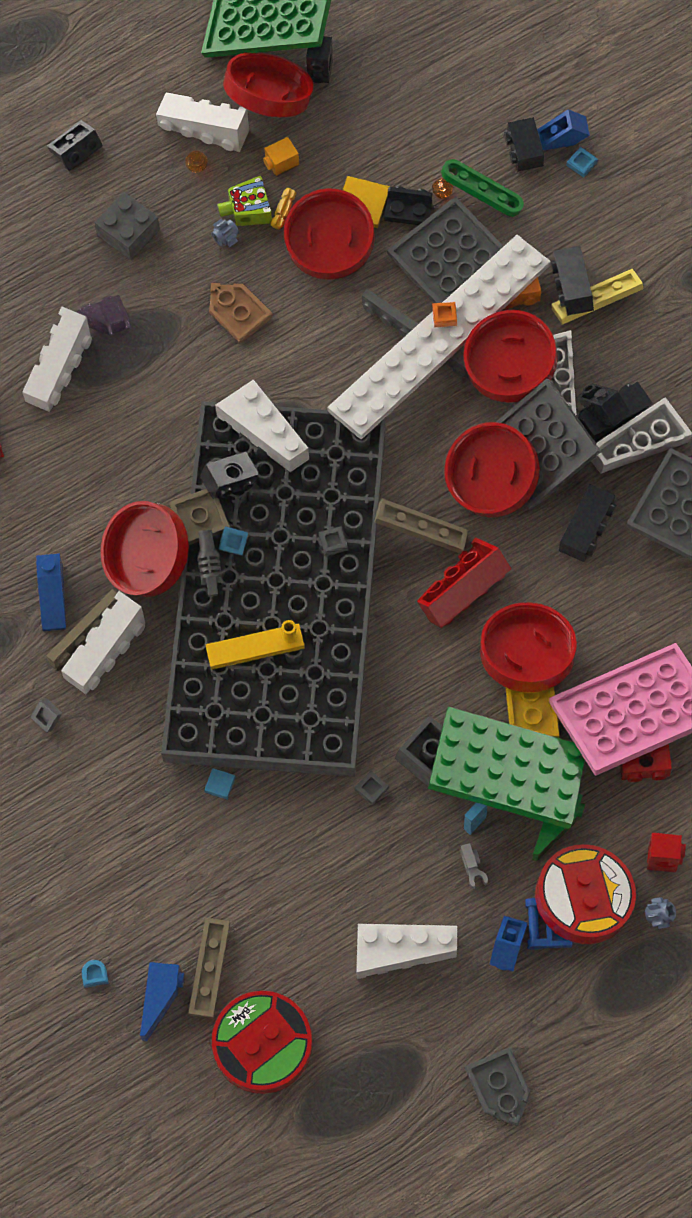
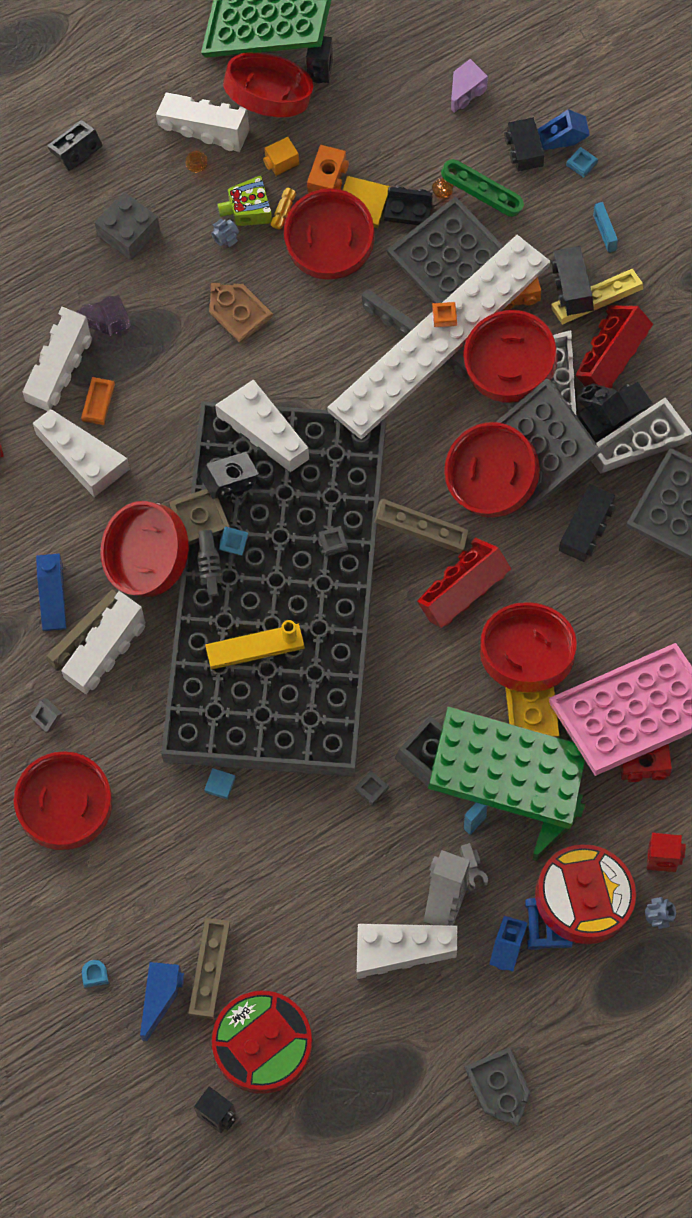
(63, 800): none -> red brick
(83, 454): none -> white wedge
(98, 401): none -> orange tile
(215, 1110): none -> black brick
(327, 160): none -> orange brick
(447, 888): none -> light grey wedge
(467, 83): none -> lavender slope
(605, 227): none -> dark azure tile
(614, 345): none -> red wedge

